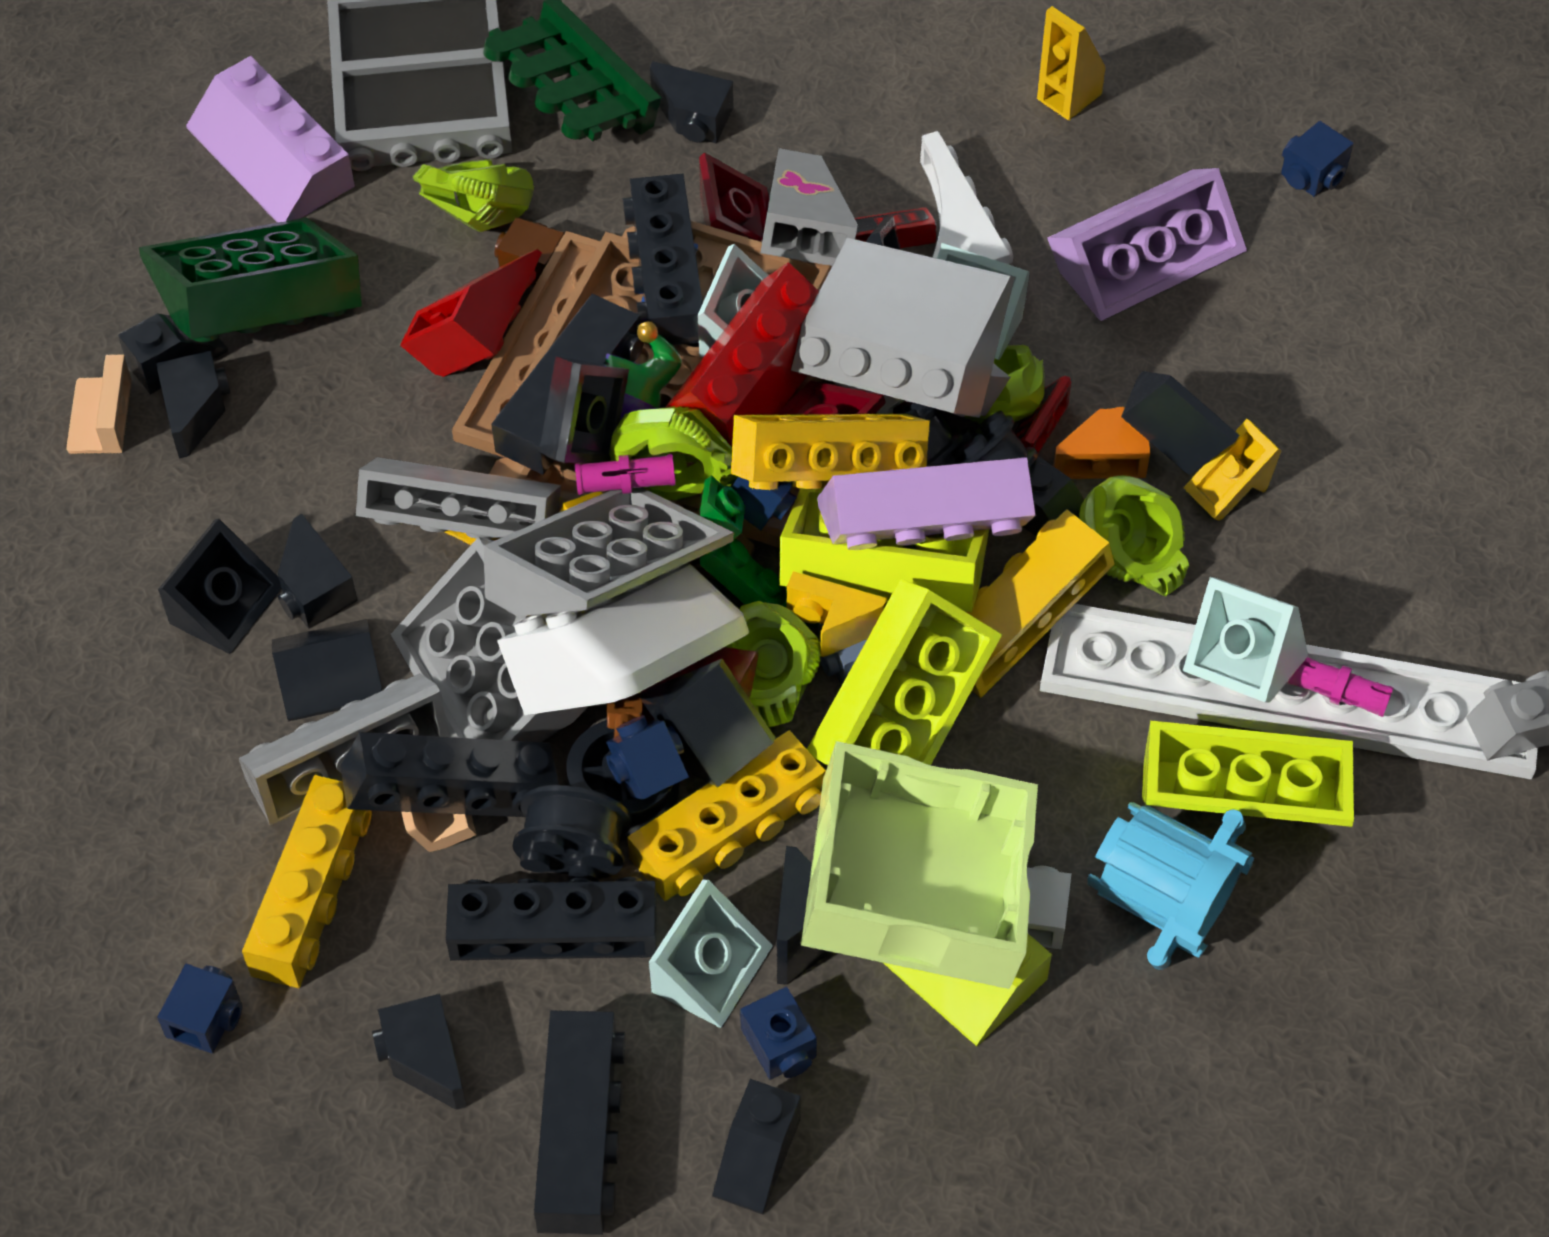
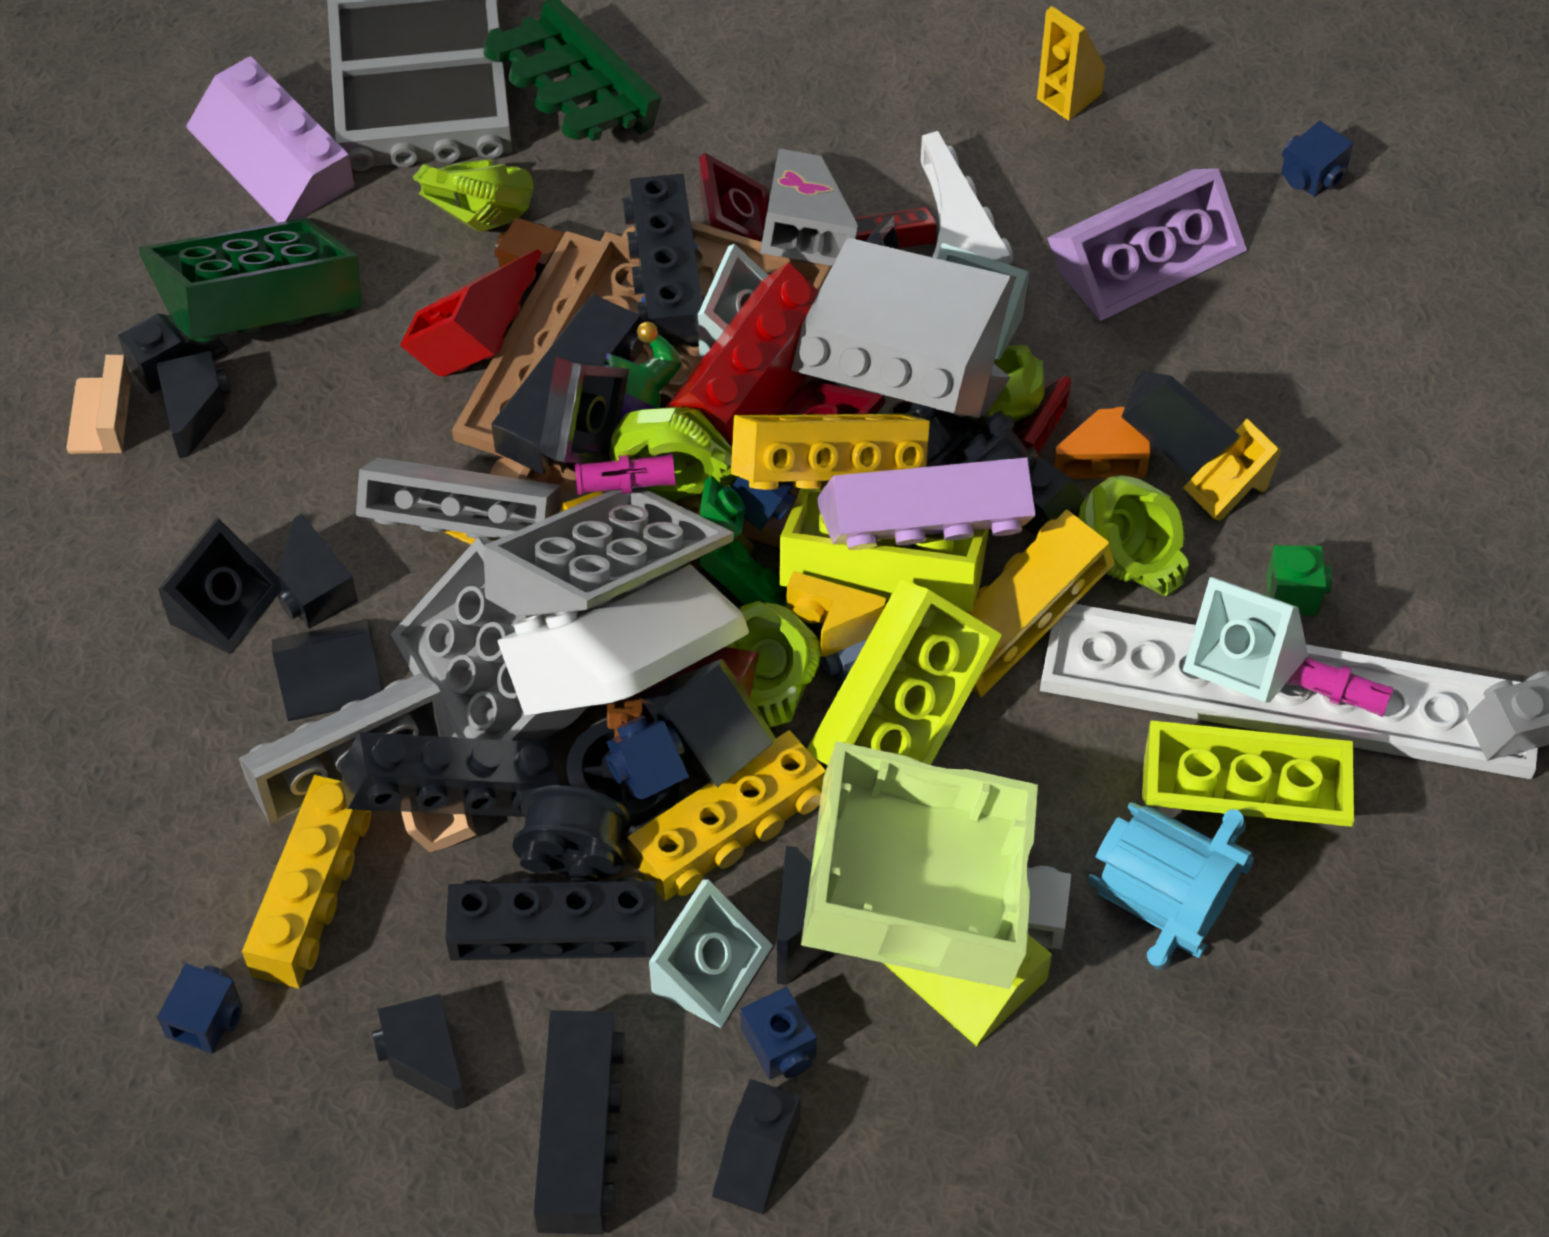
(693, 101): black slope -> none
(1299, 577): none -> green brick

